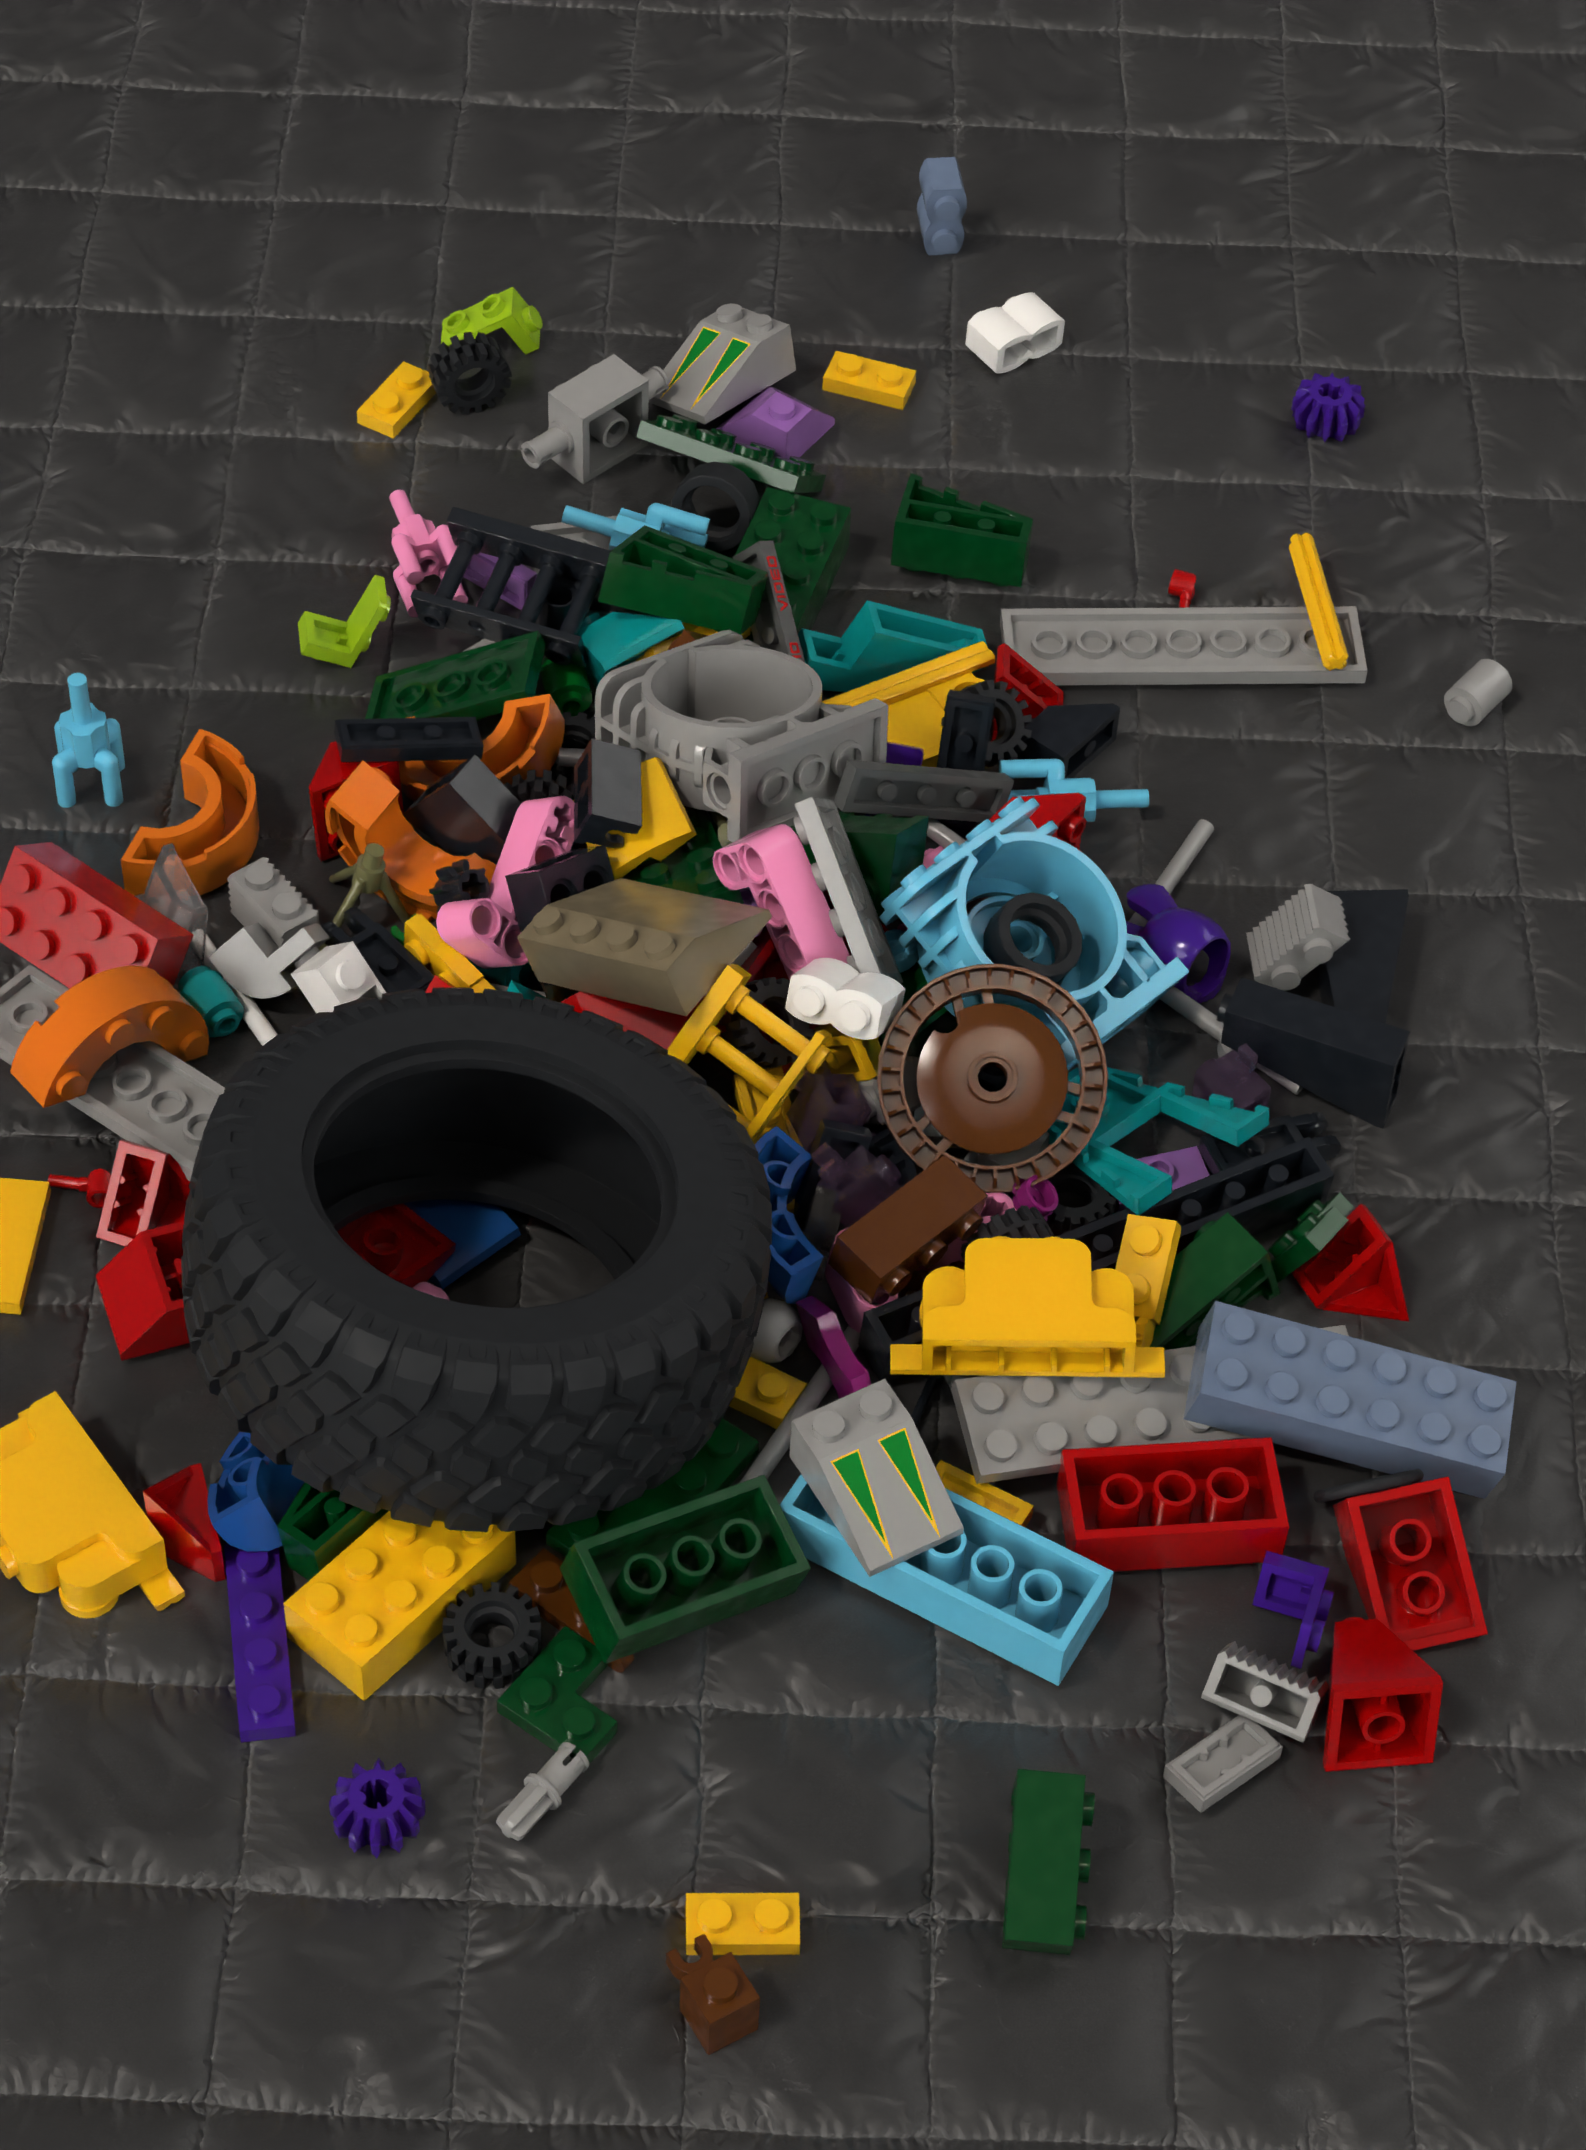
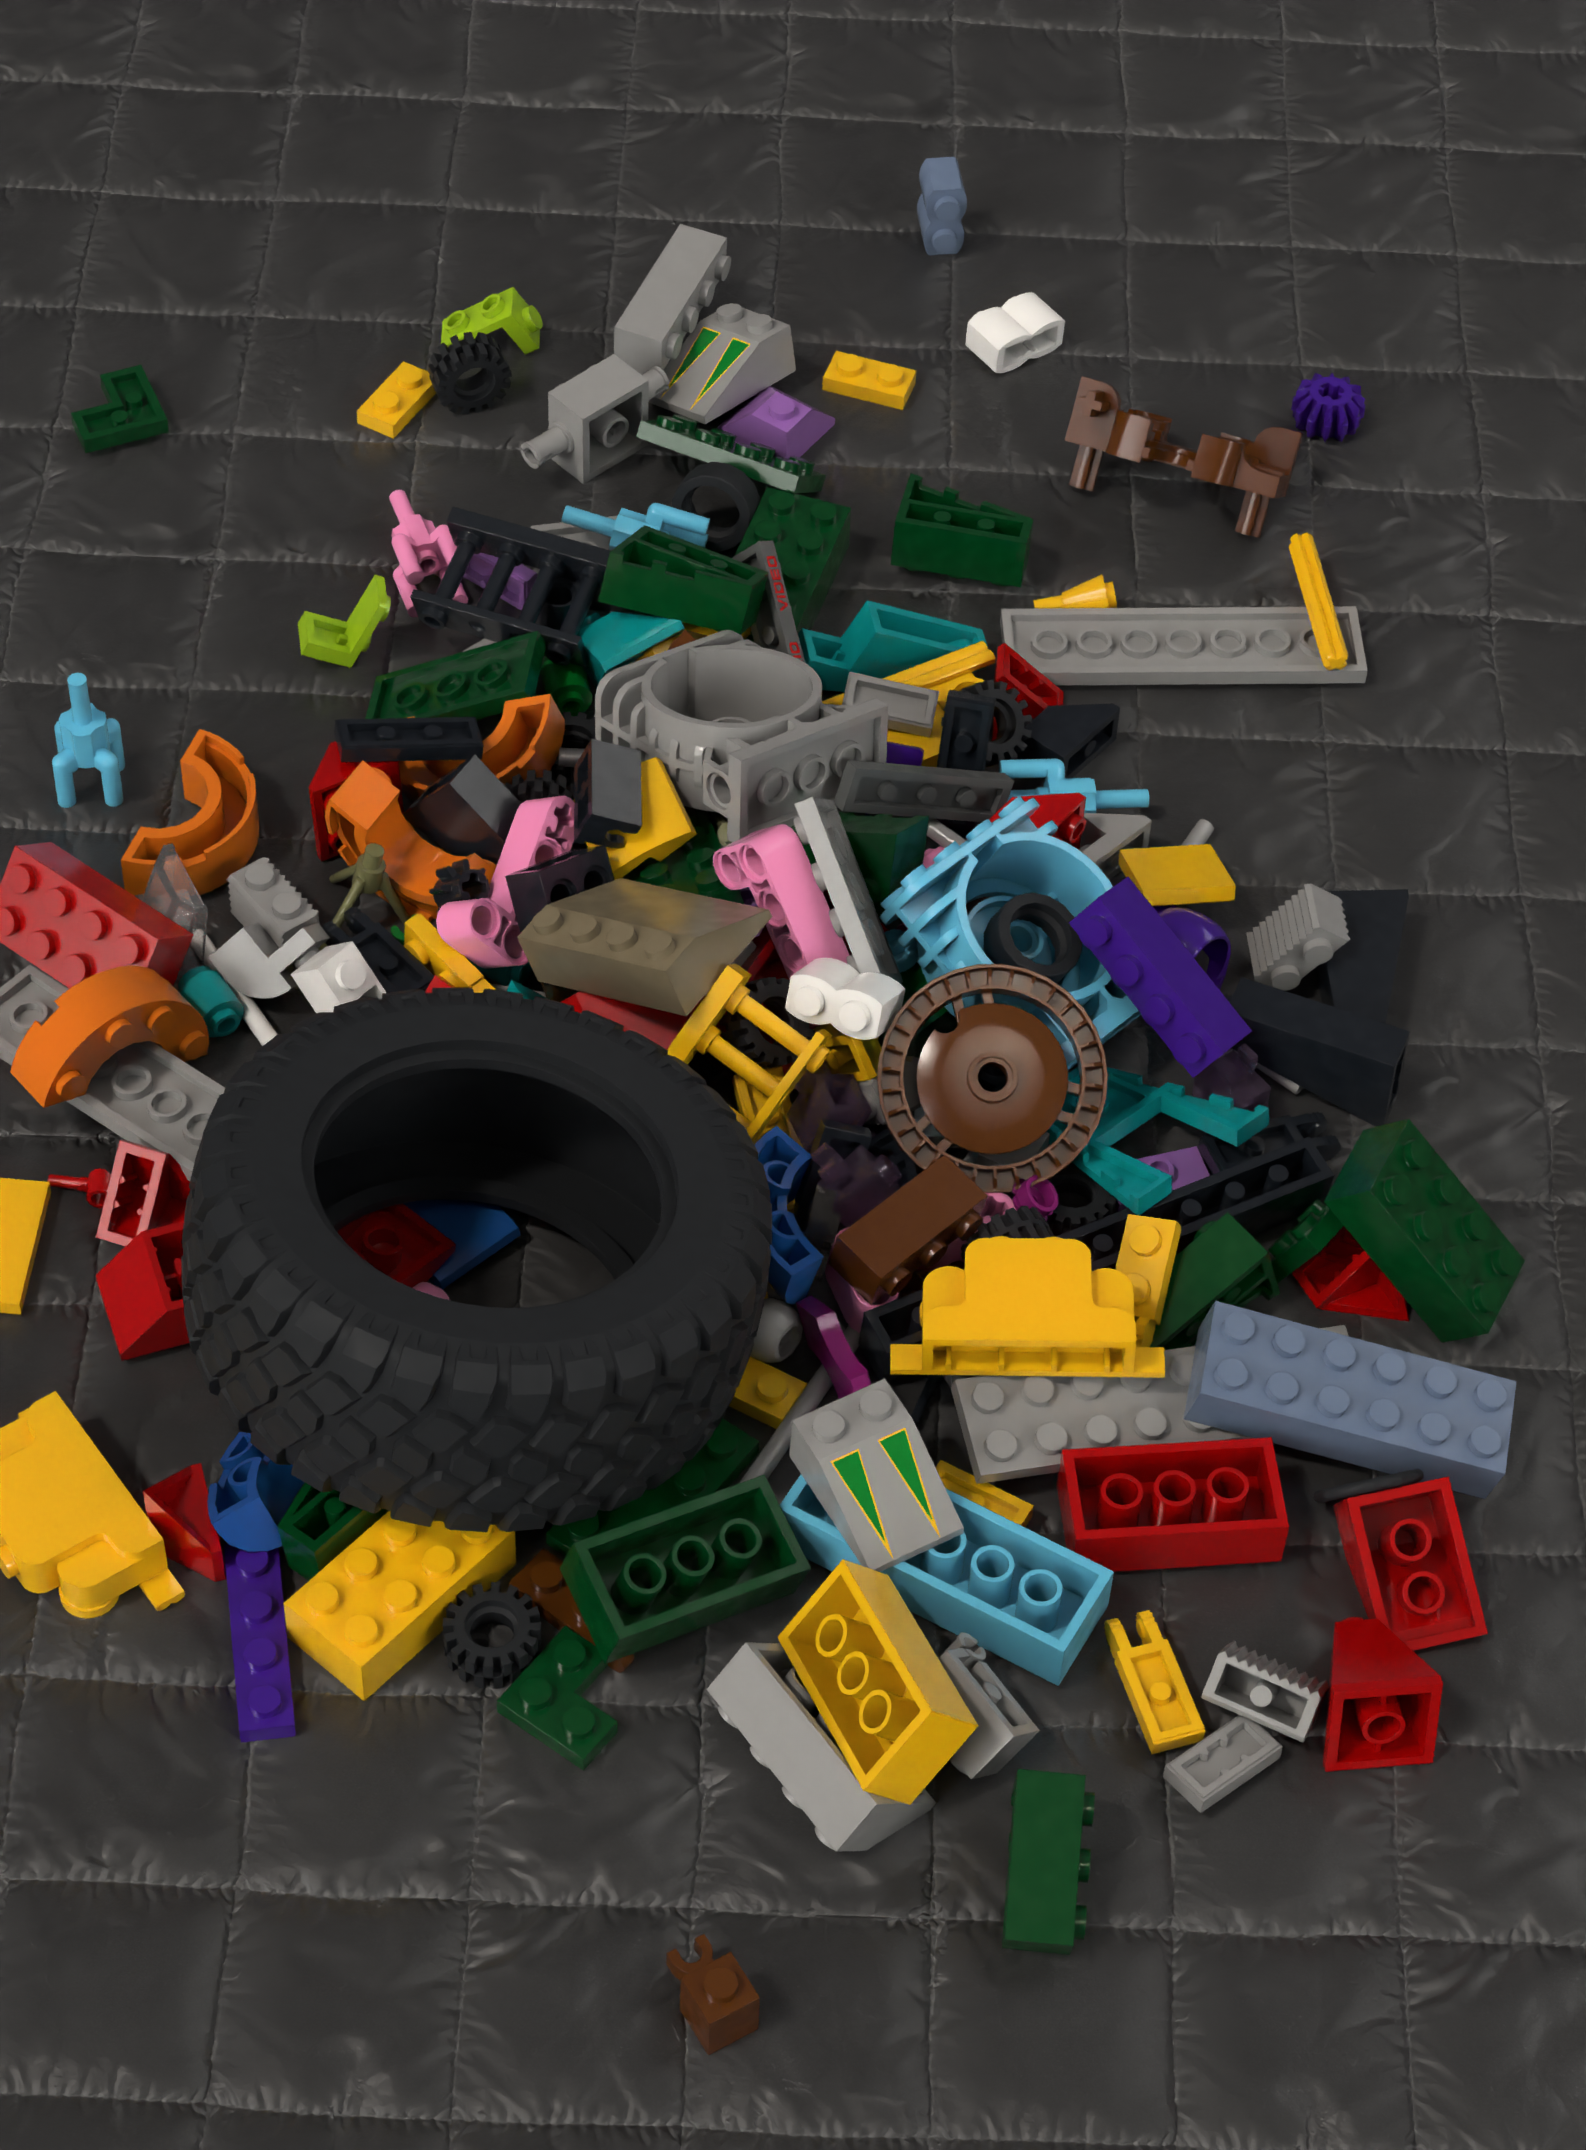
(129, 415): none -> dark green plate
(377, 1807): dark purple gear -> none
(542, 1792): light grey axle -> none
(671, 298): none -> light grey slope
(744, 1922): yellow plate -> none
(788, 1735): none -> light grey slope
(877, 1682): none -> yellow brick
(909, 706): none -> light grey tile
(1000, 1719): none -> light grey hinge
(1088, 594): none -> yellow cone
(1108, 834): none -> light grey slope
(1155, 1685): none -> yellow hinge
(1160, 976): none -> dark purple brick
(1178, 874): none -> yellow tile
(1183, 586): red hand -> none
(1255, 466): none -> reddish brown gear
(1297, 1591): dark purple bracket -> none
(1425, 1231): none -> dark green brick
(1477, 692): light grey brick -> none

